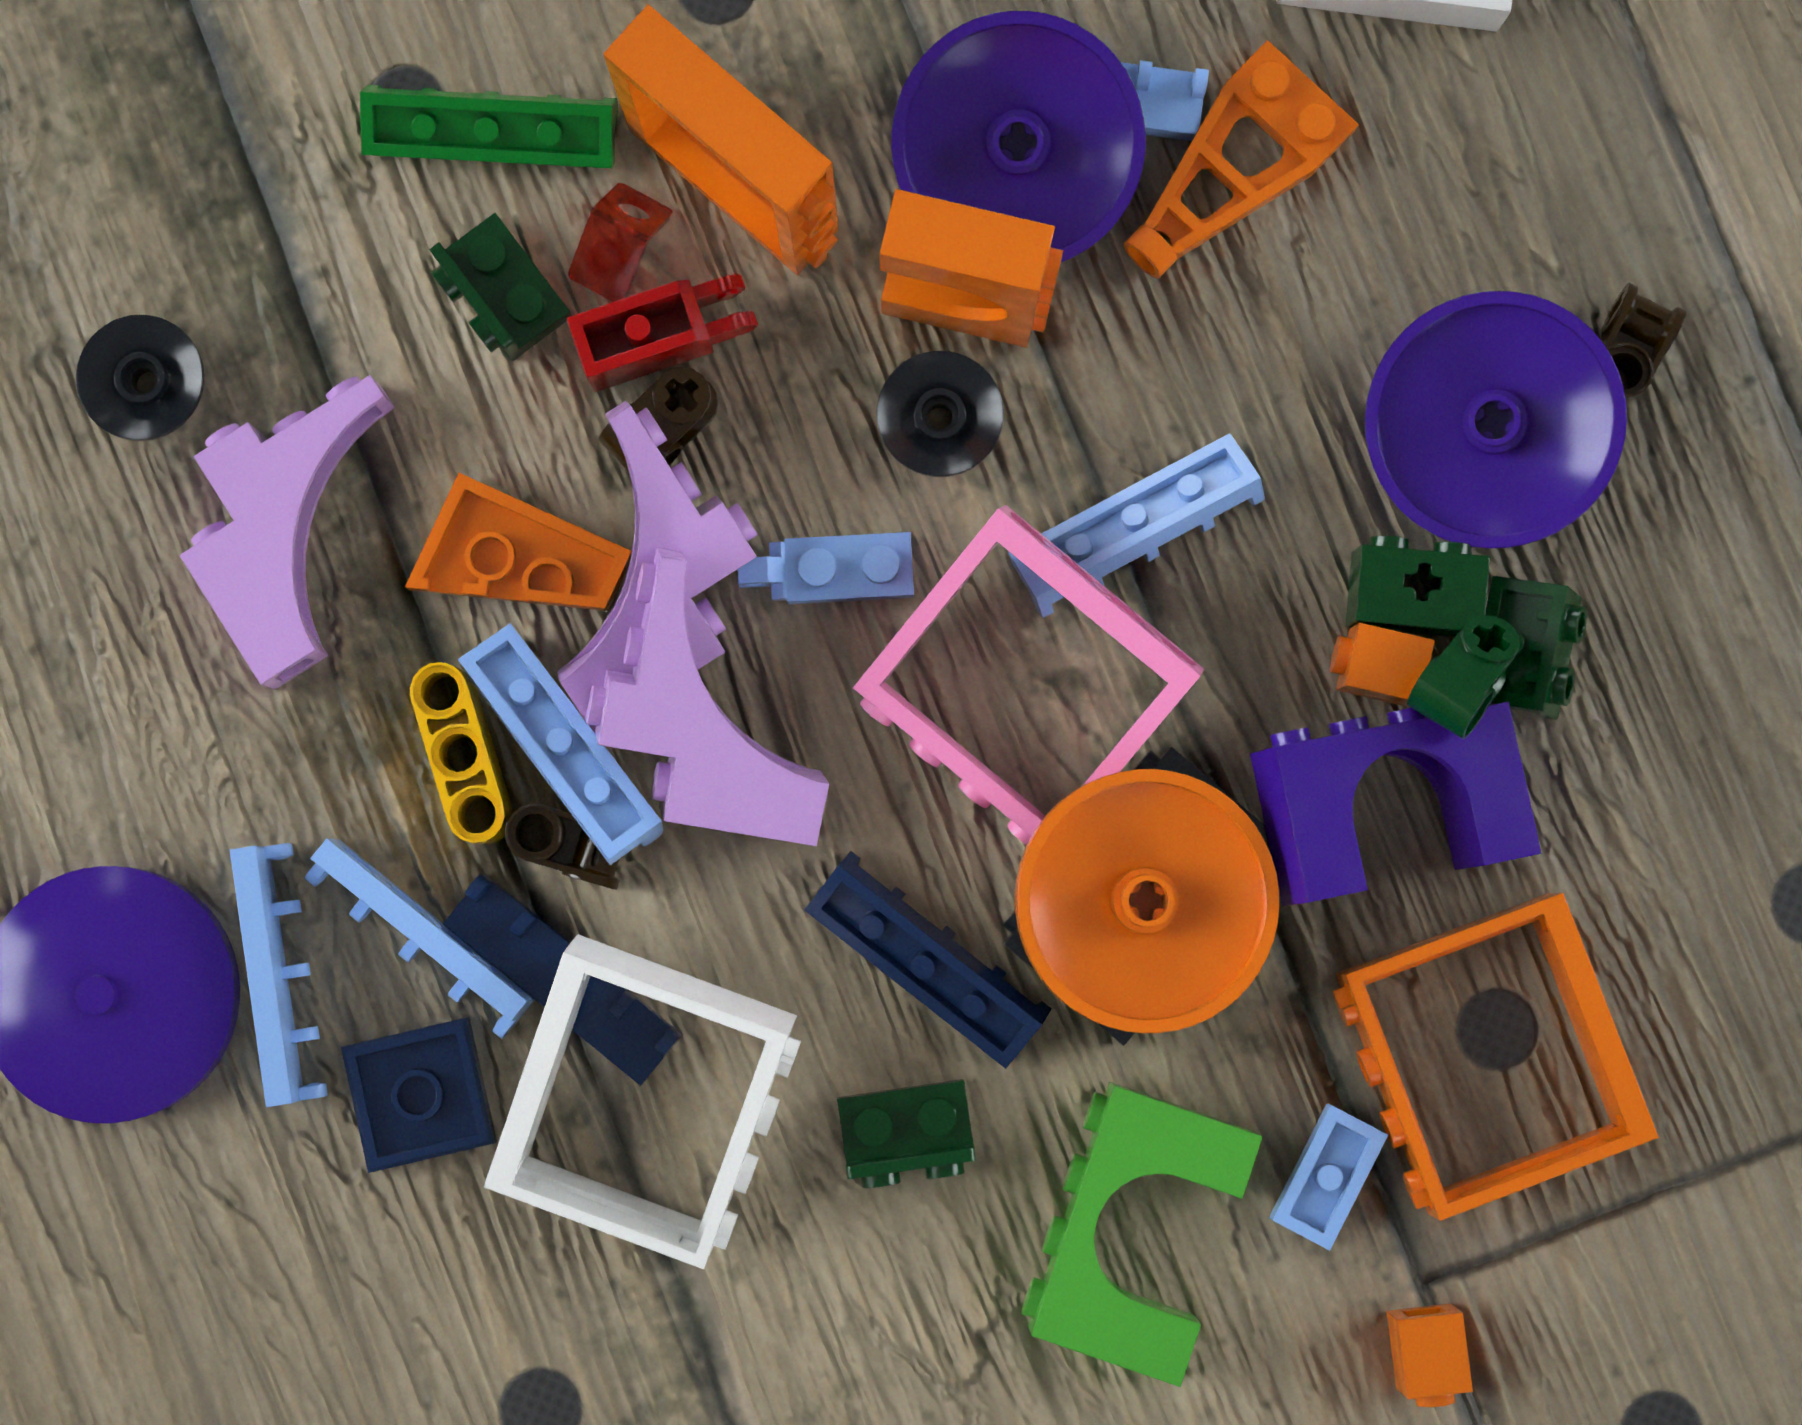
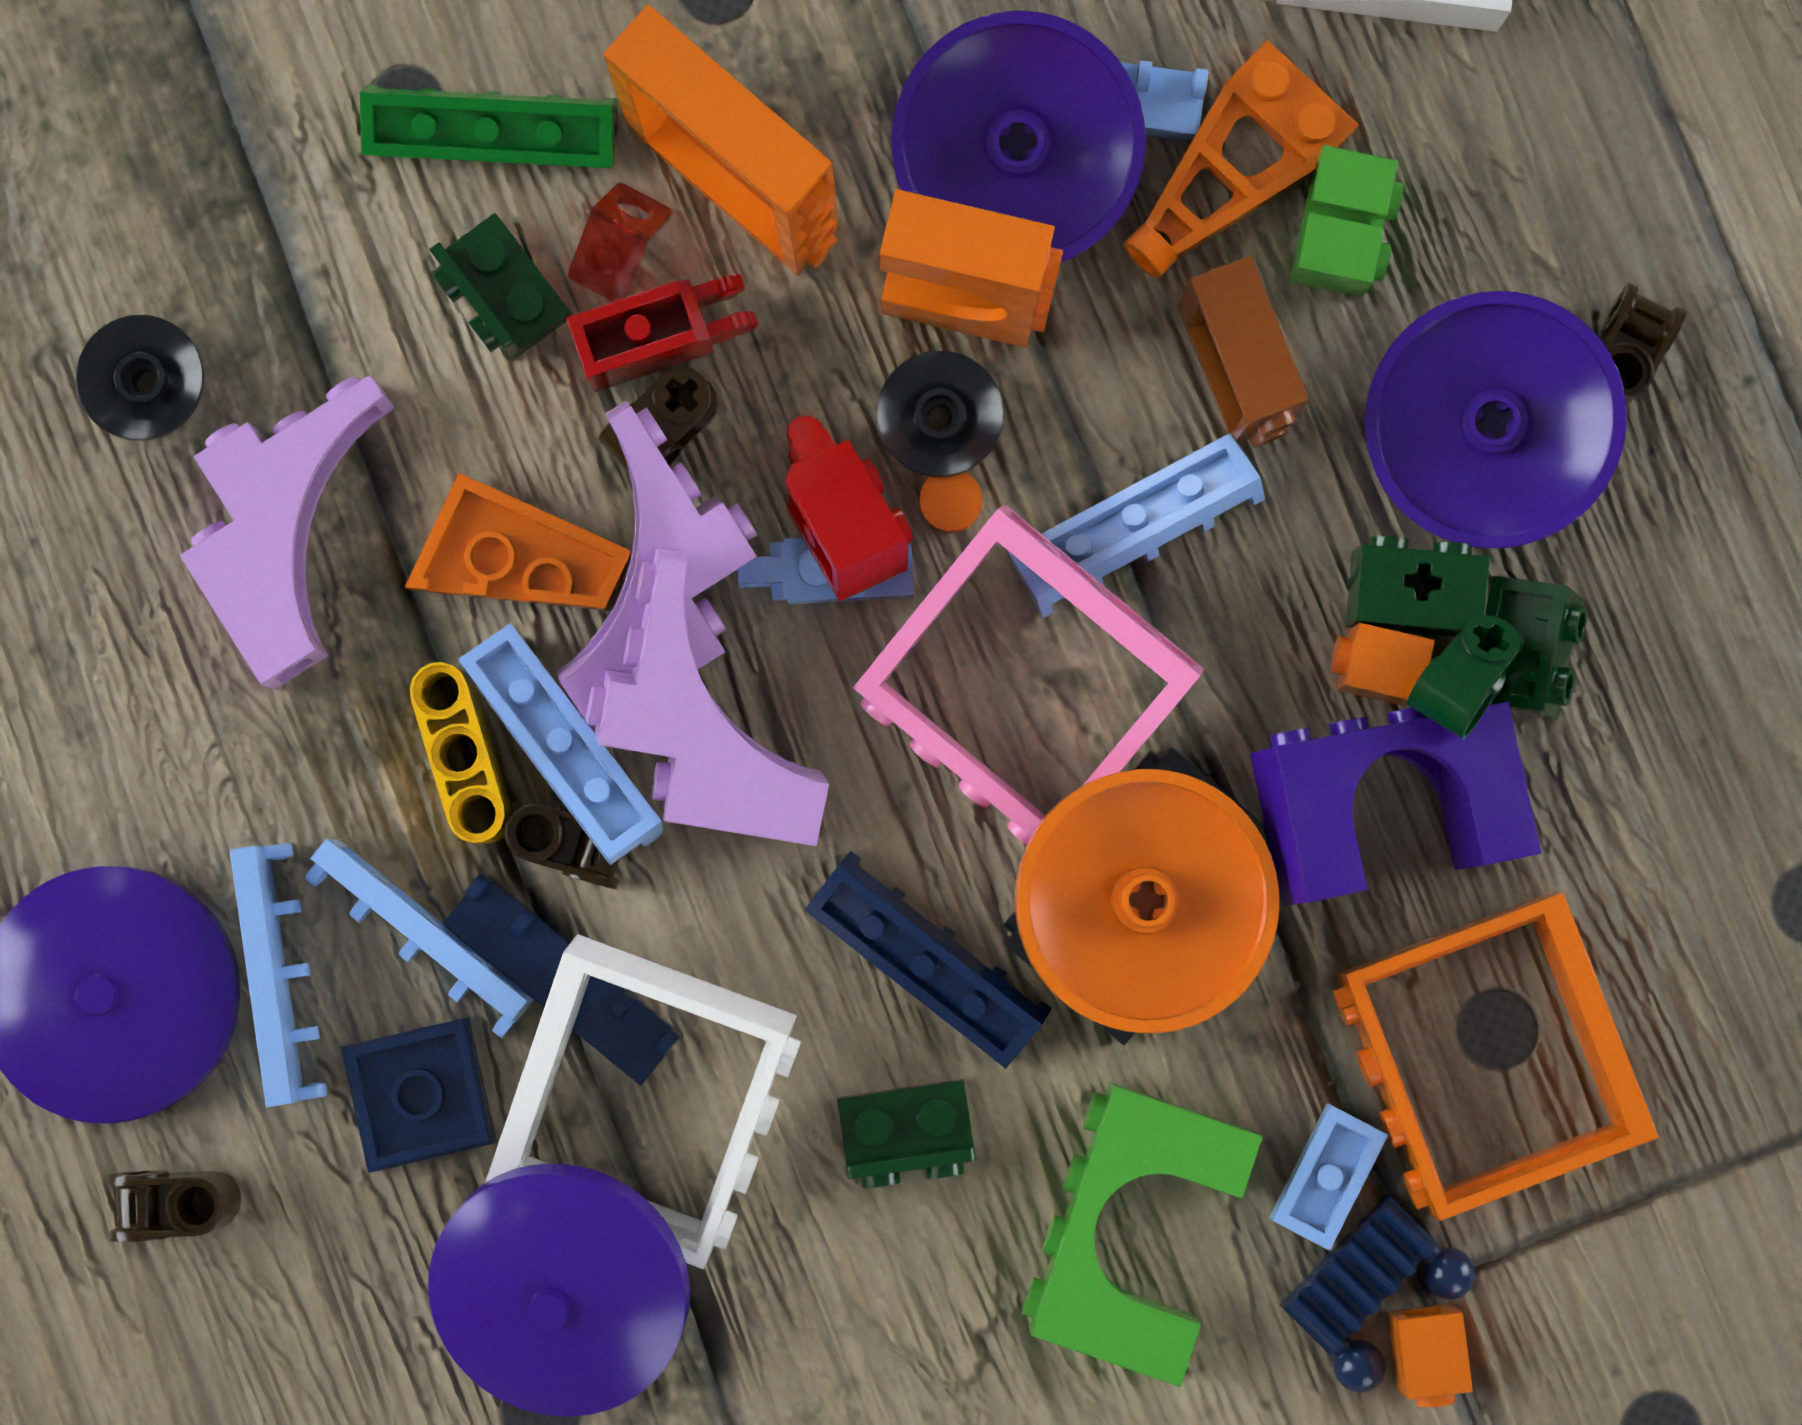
(161, 1204): none -> dark brown piece
(559, 1290): none -> dark purple dish
(842, 512): none -> red hinge
(950, 503): none -> orange tile
(1243, 352): none -> dark orange window
(1344, 222): none -> bright green piece
(1360, 1275): none -> dark blue gear

